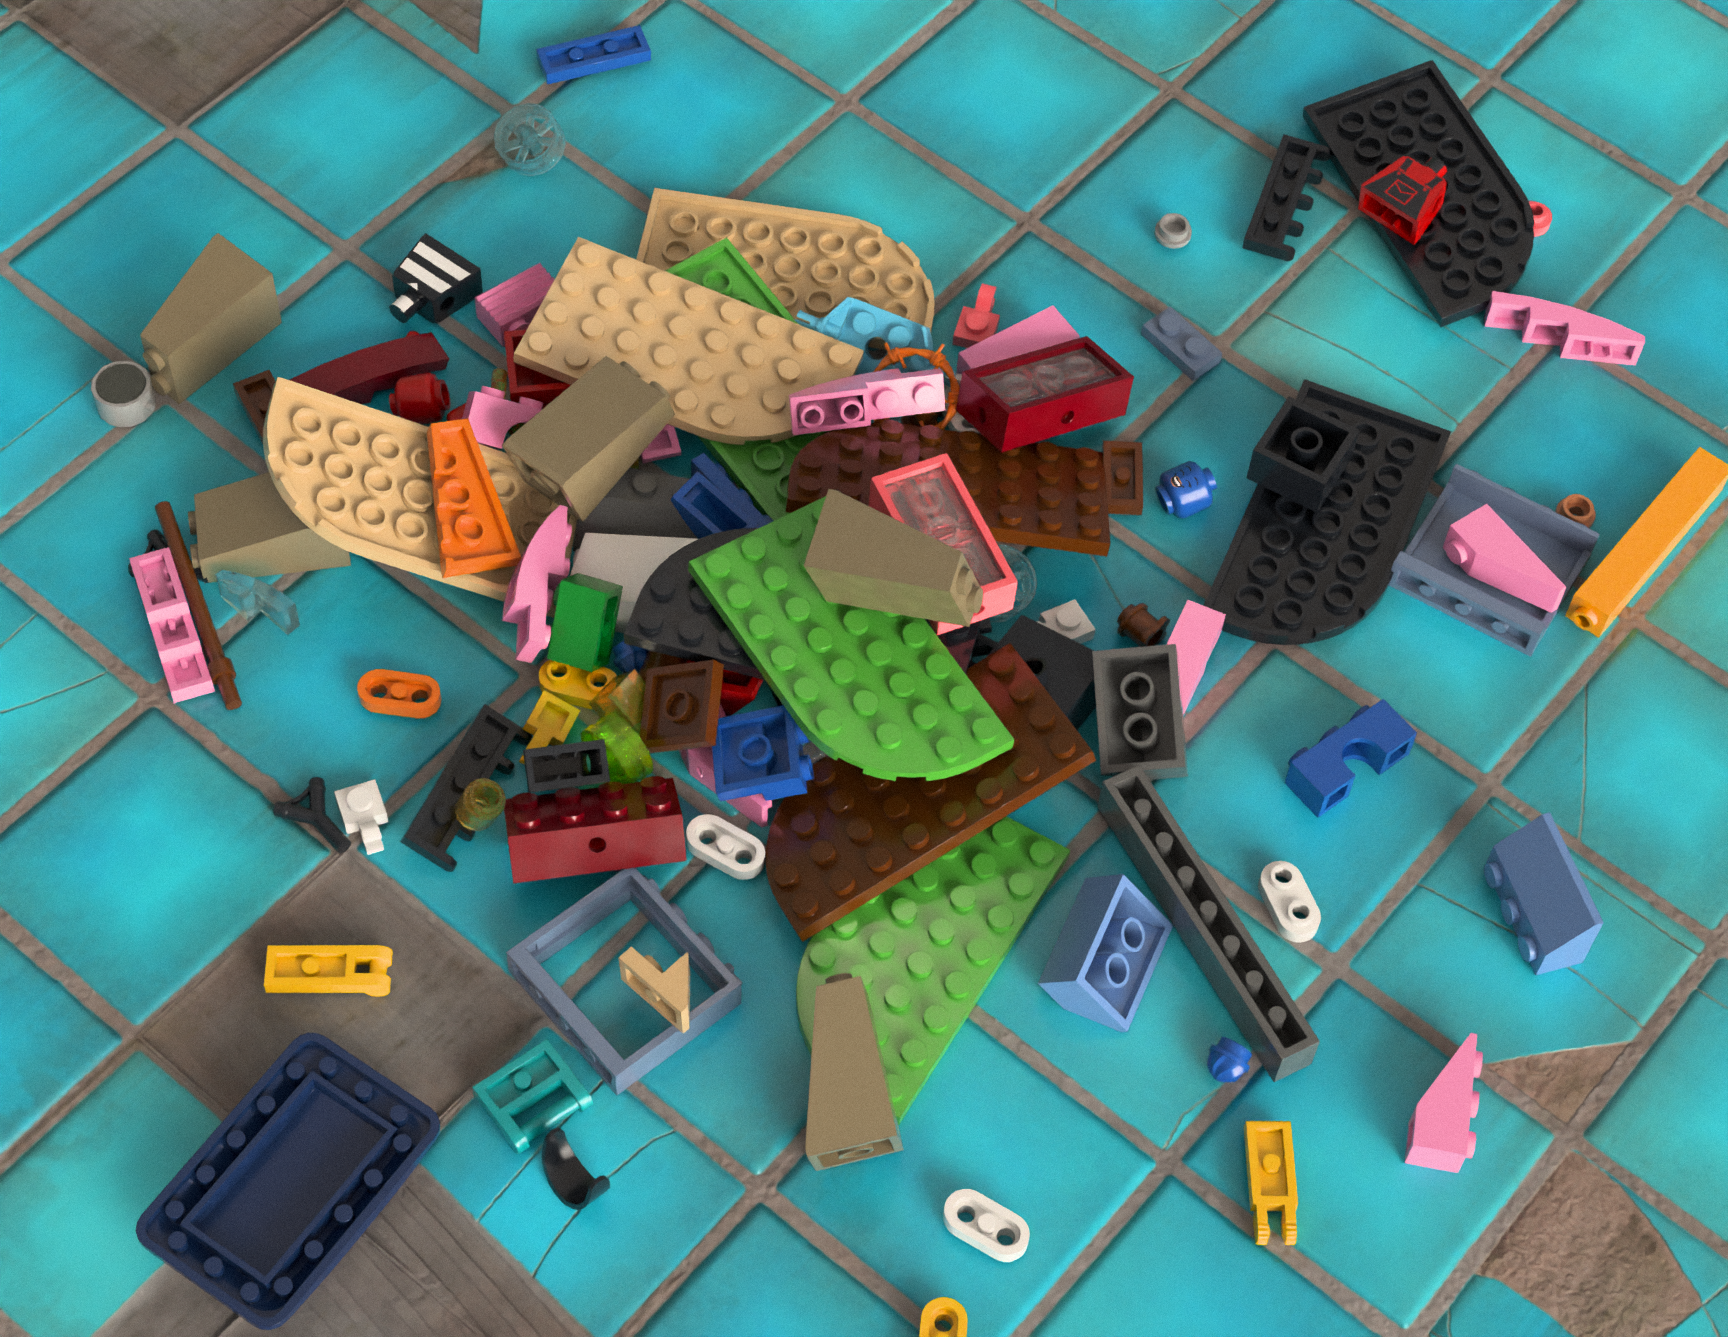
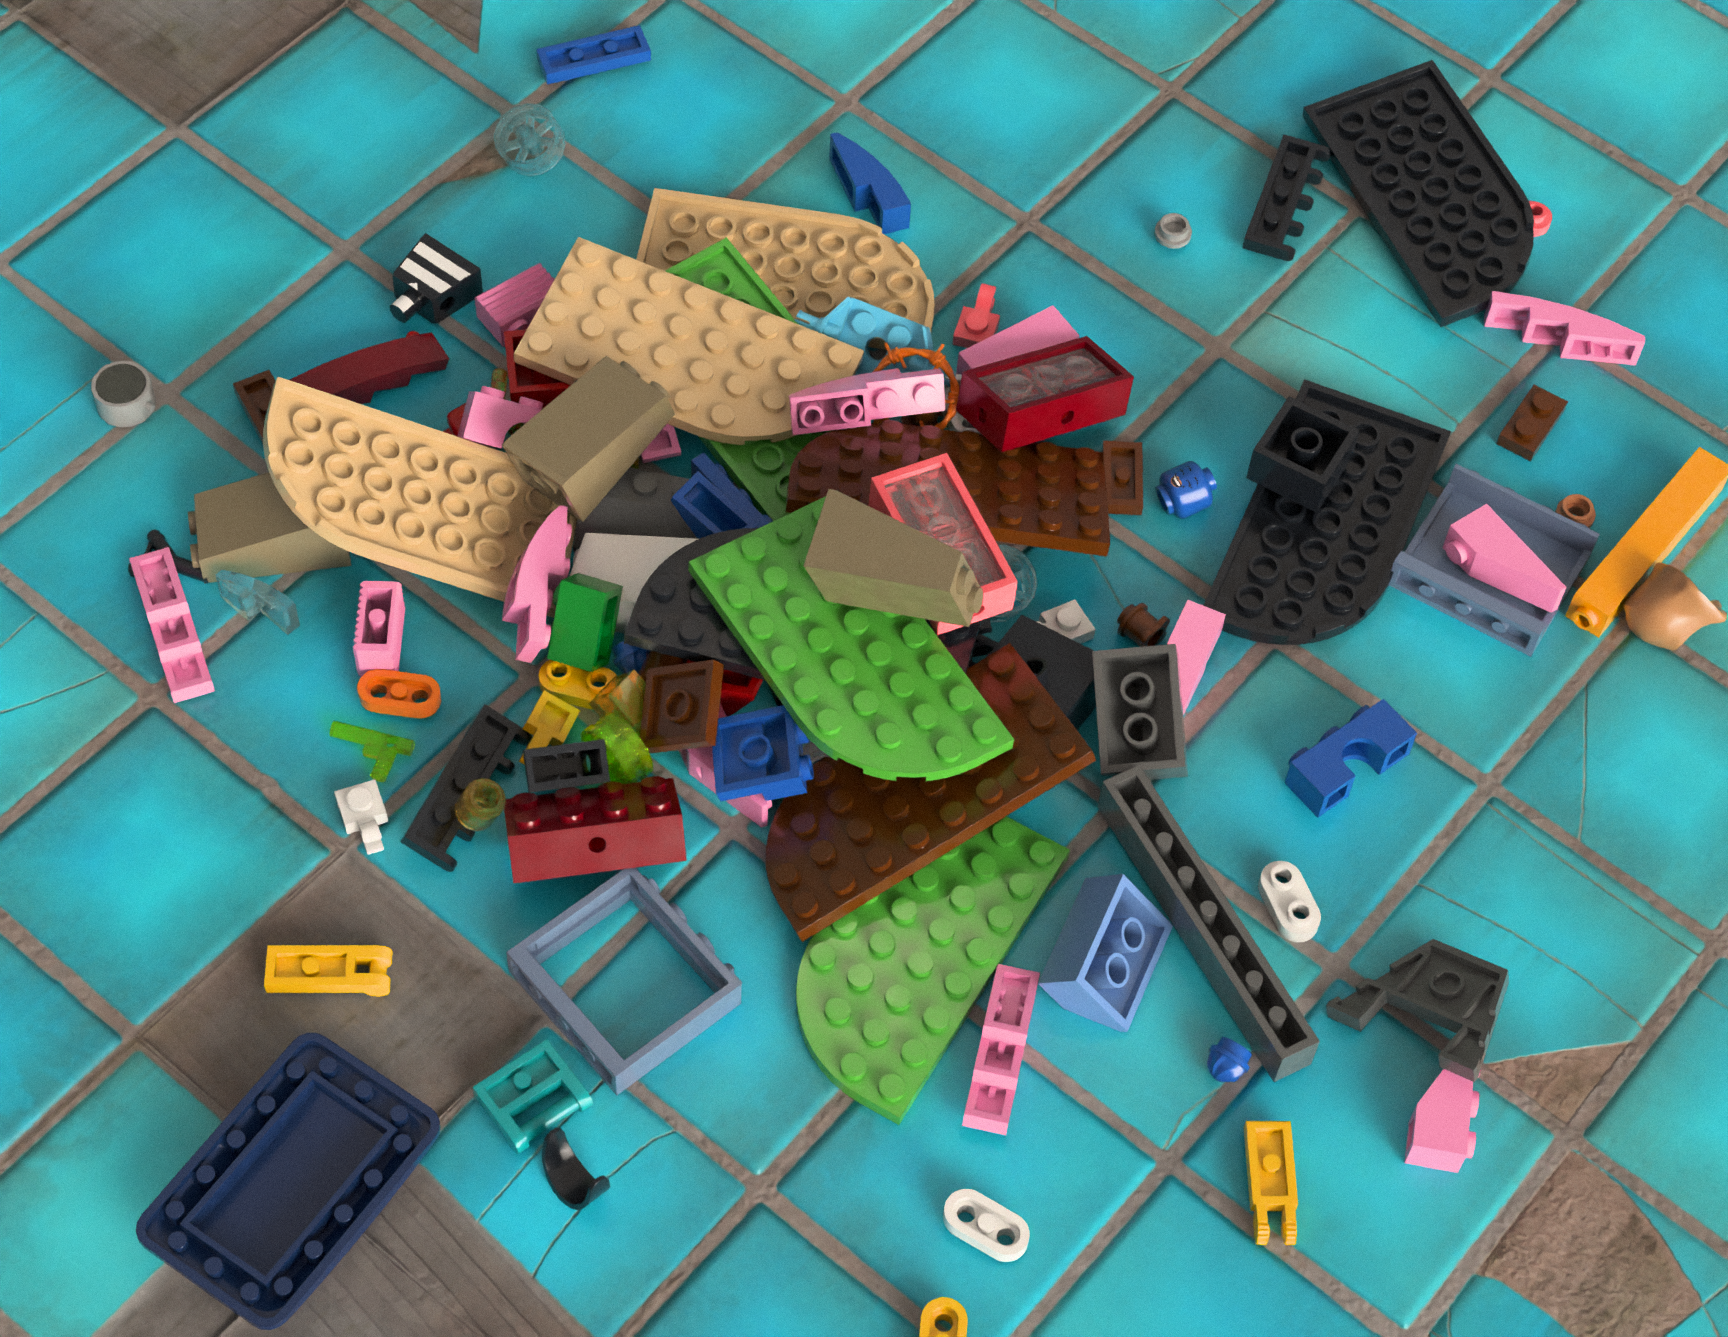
(209, 319): dark tan slope -> none
(220, 667): reddish brown bar -> none
(314, 815): black piece -> none
(375, 746): none -> clear neon green hose
(379, 626): none -> bright pink brick
(420, 398): red head -> none
(467, 508): orange wing -> none
(664, 991): tan slope -> none
(728, 846): white plate -> none
(849, 1089): dark tan slope -> none
(869, 184): none -> blue slope
(1001, 1049): none -> bright pink slope
(1181, 343): sand blue plate -> none
(1405, 196): red torso -> none
(1441, 988): none -> dark grey wing
(1532, 422): none -> reddish brown plate
(1543, 896): medium blue slope -> none
(1669, 608): none -> medium nougat piece

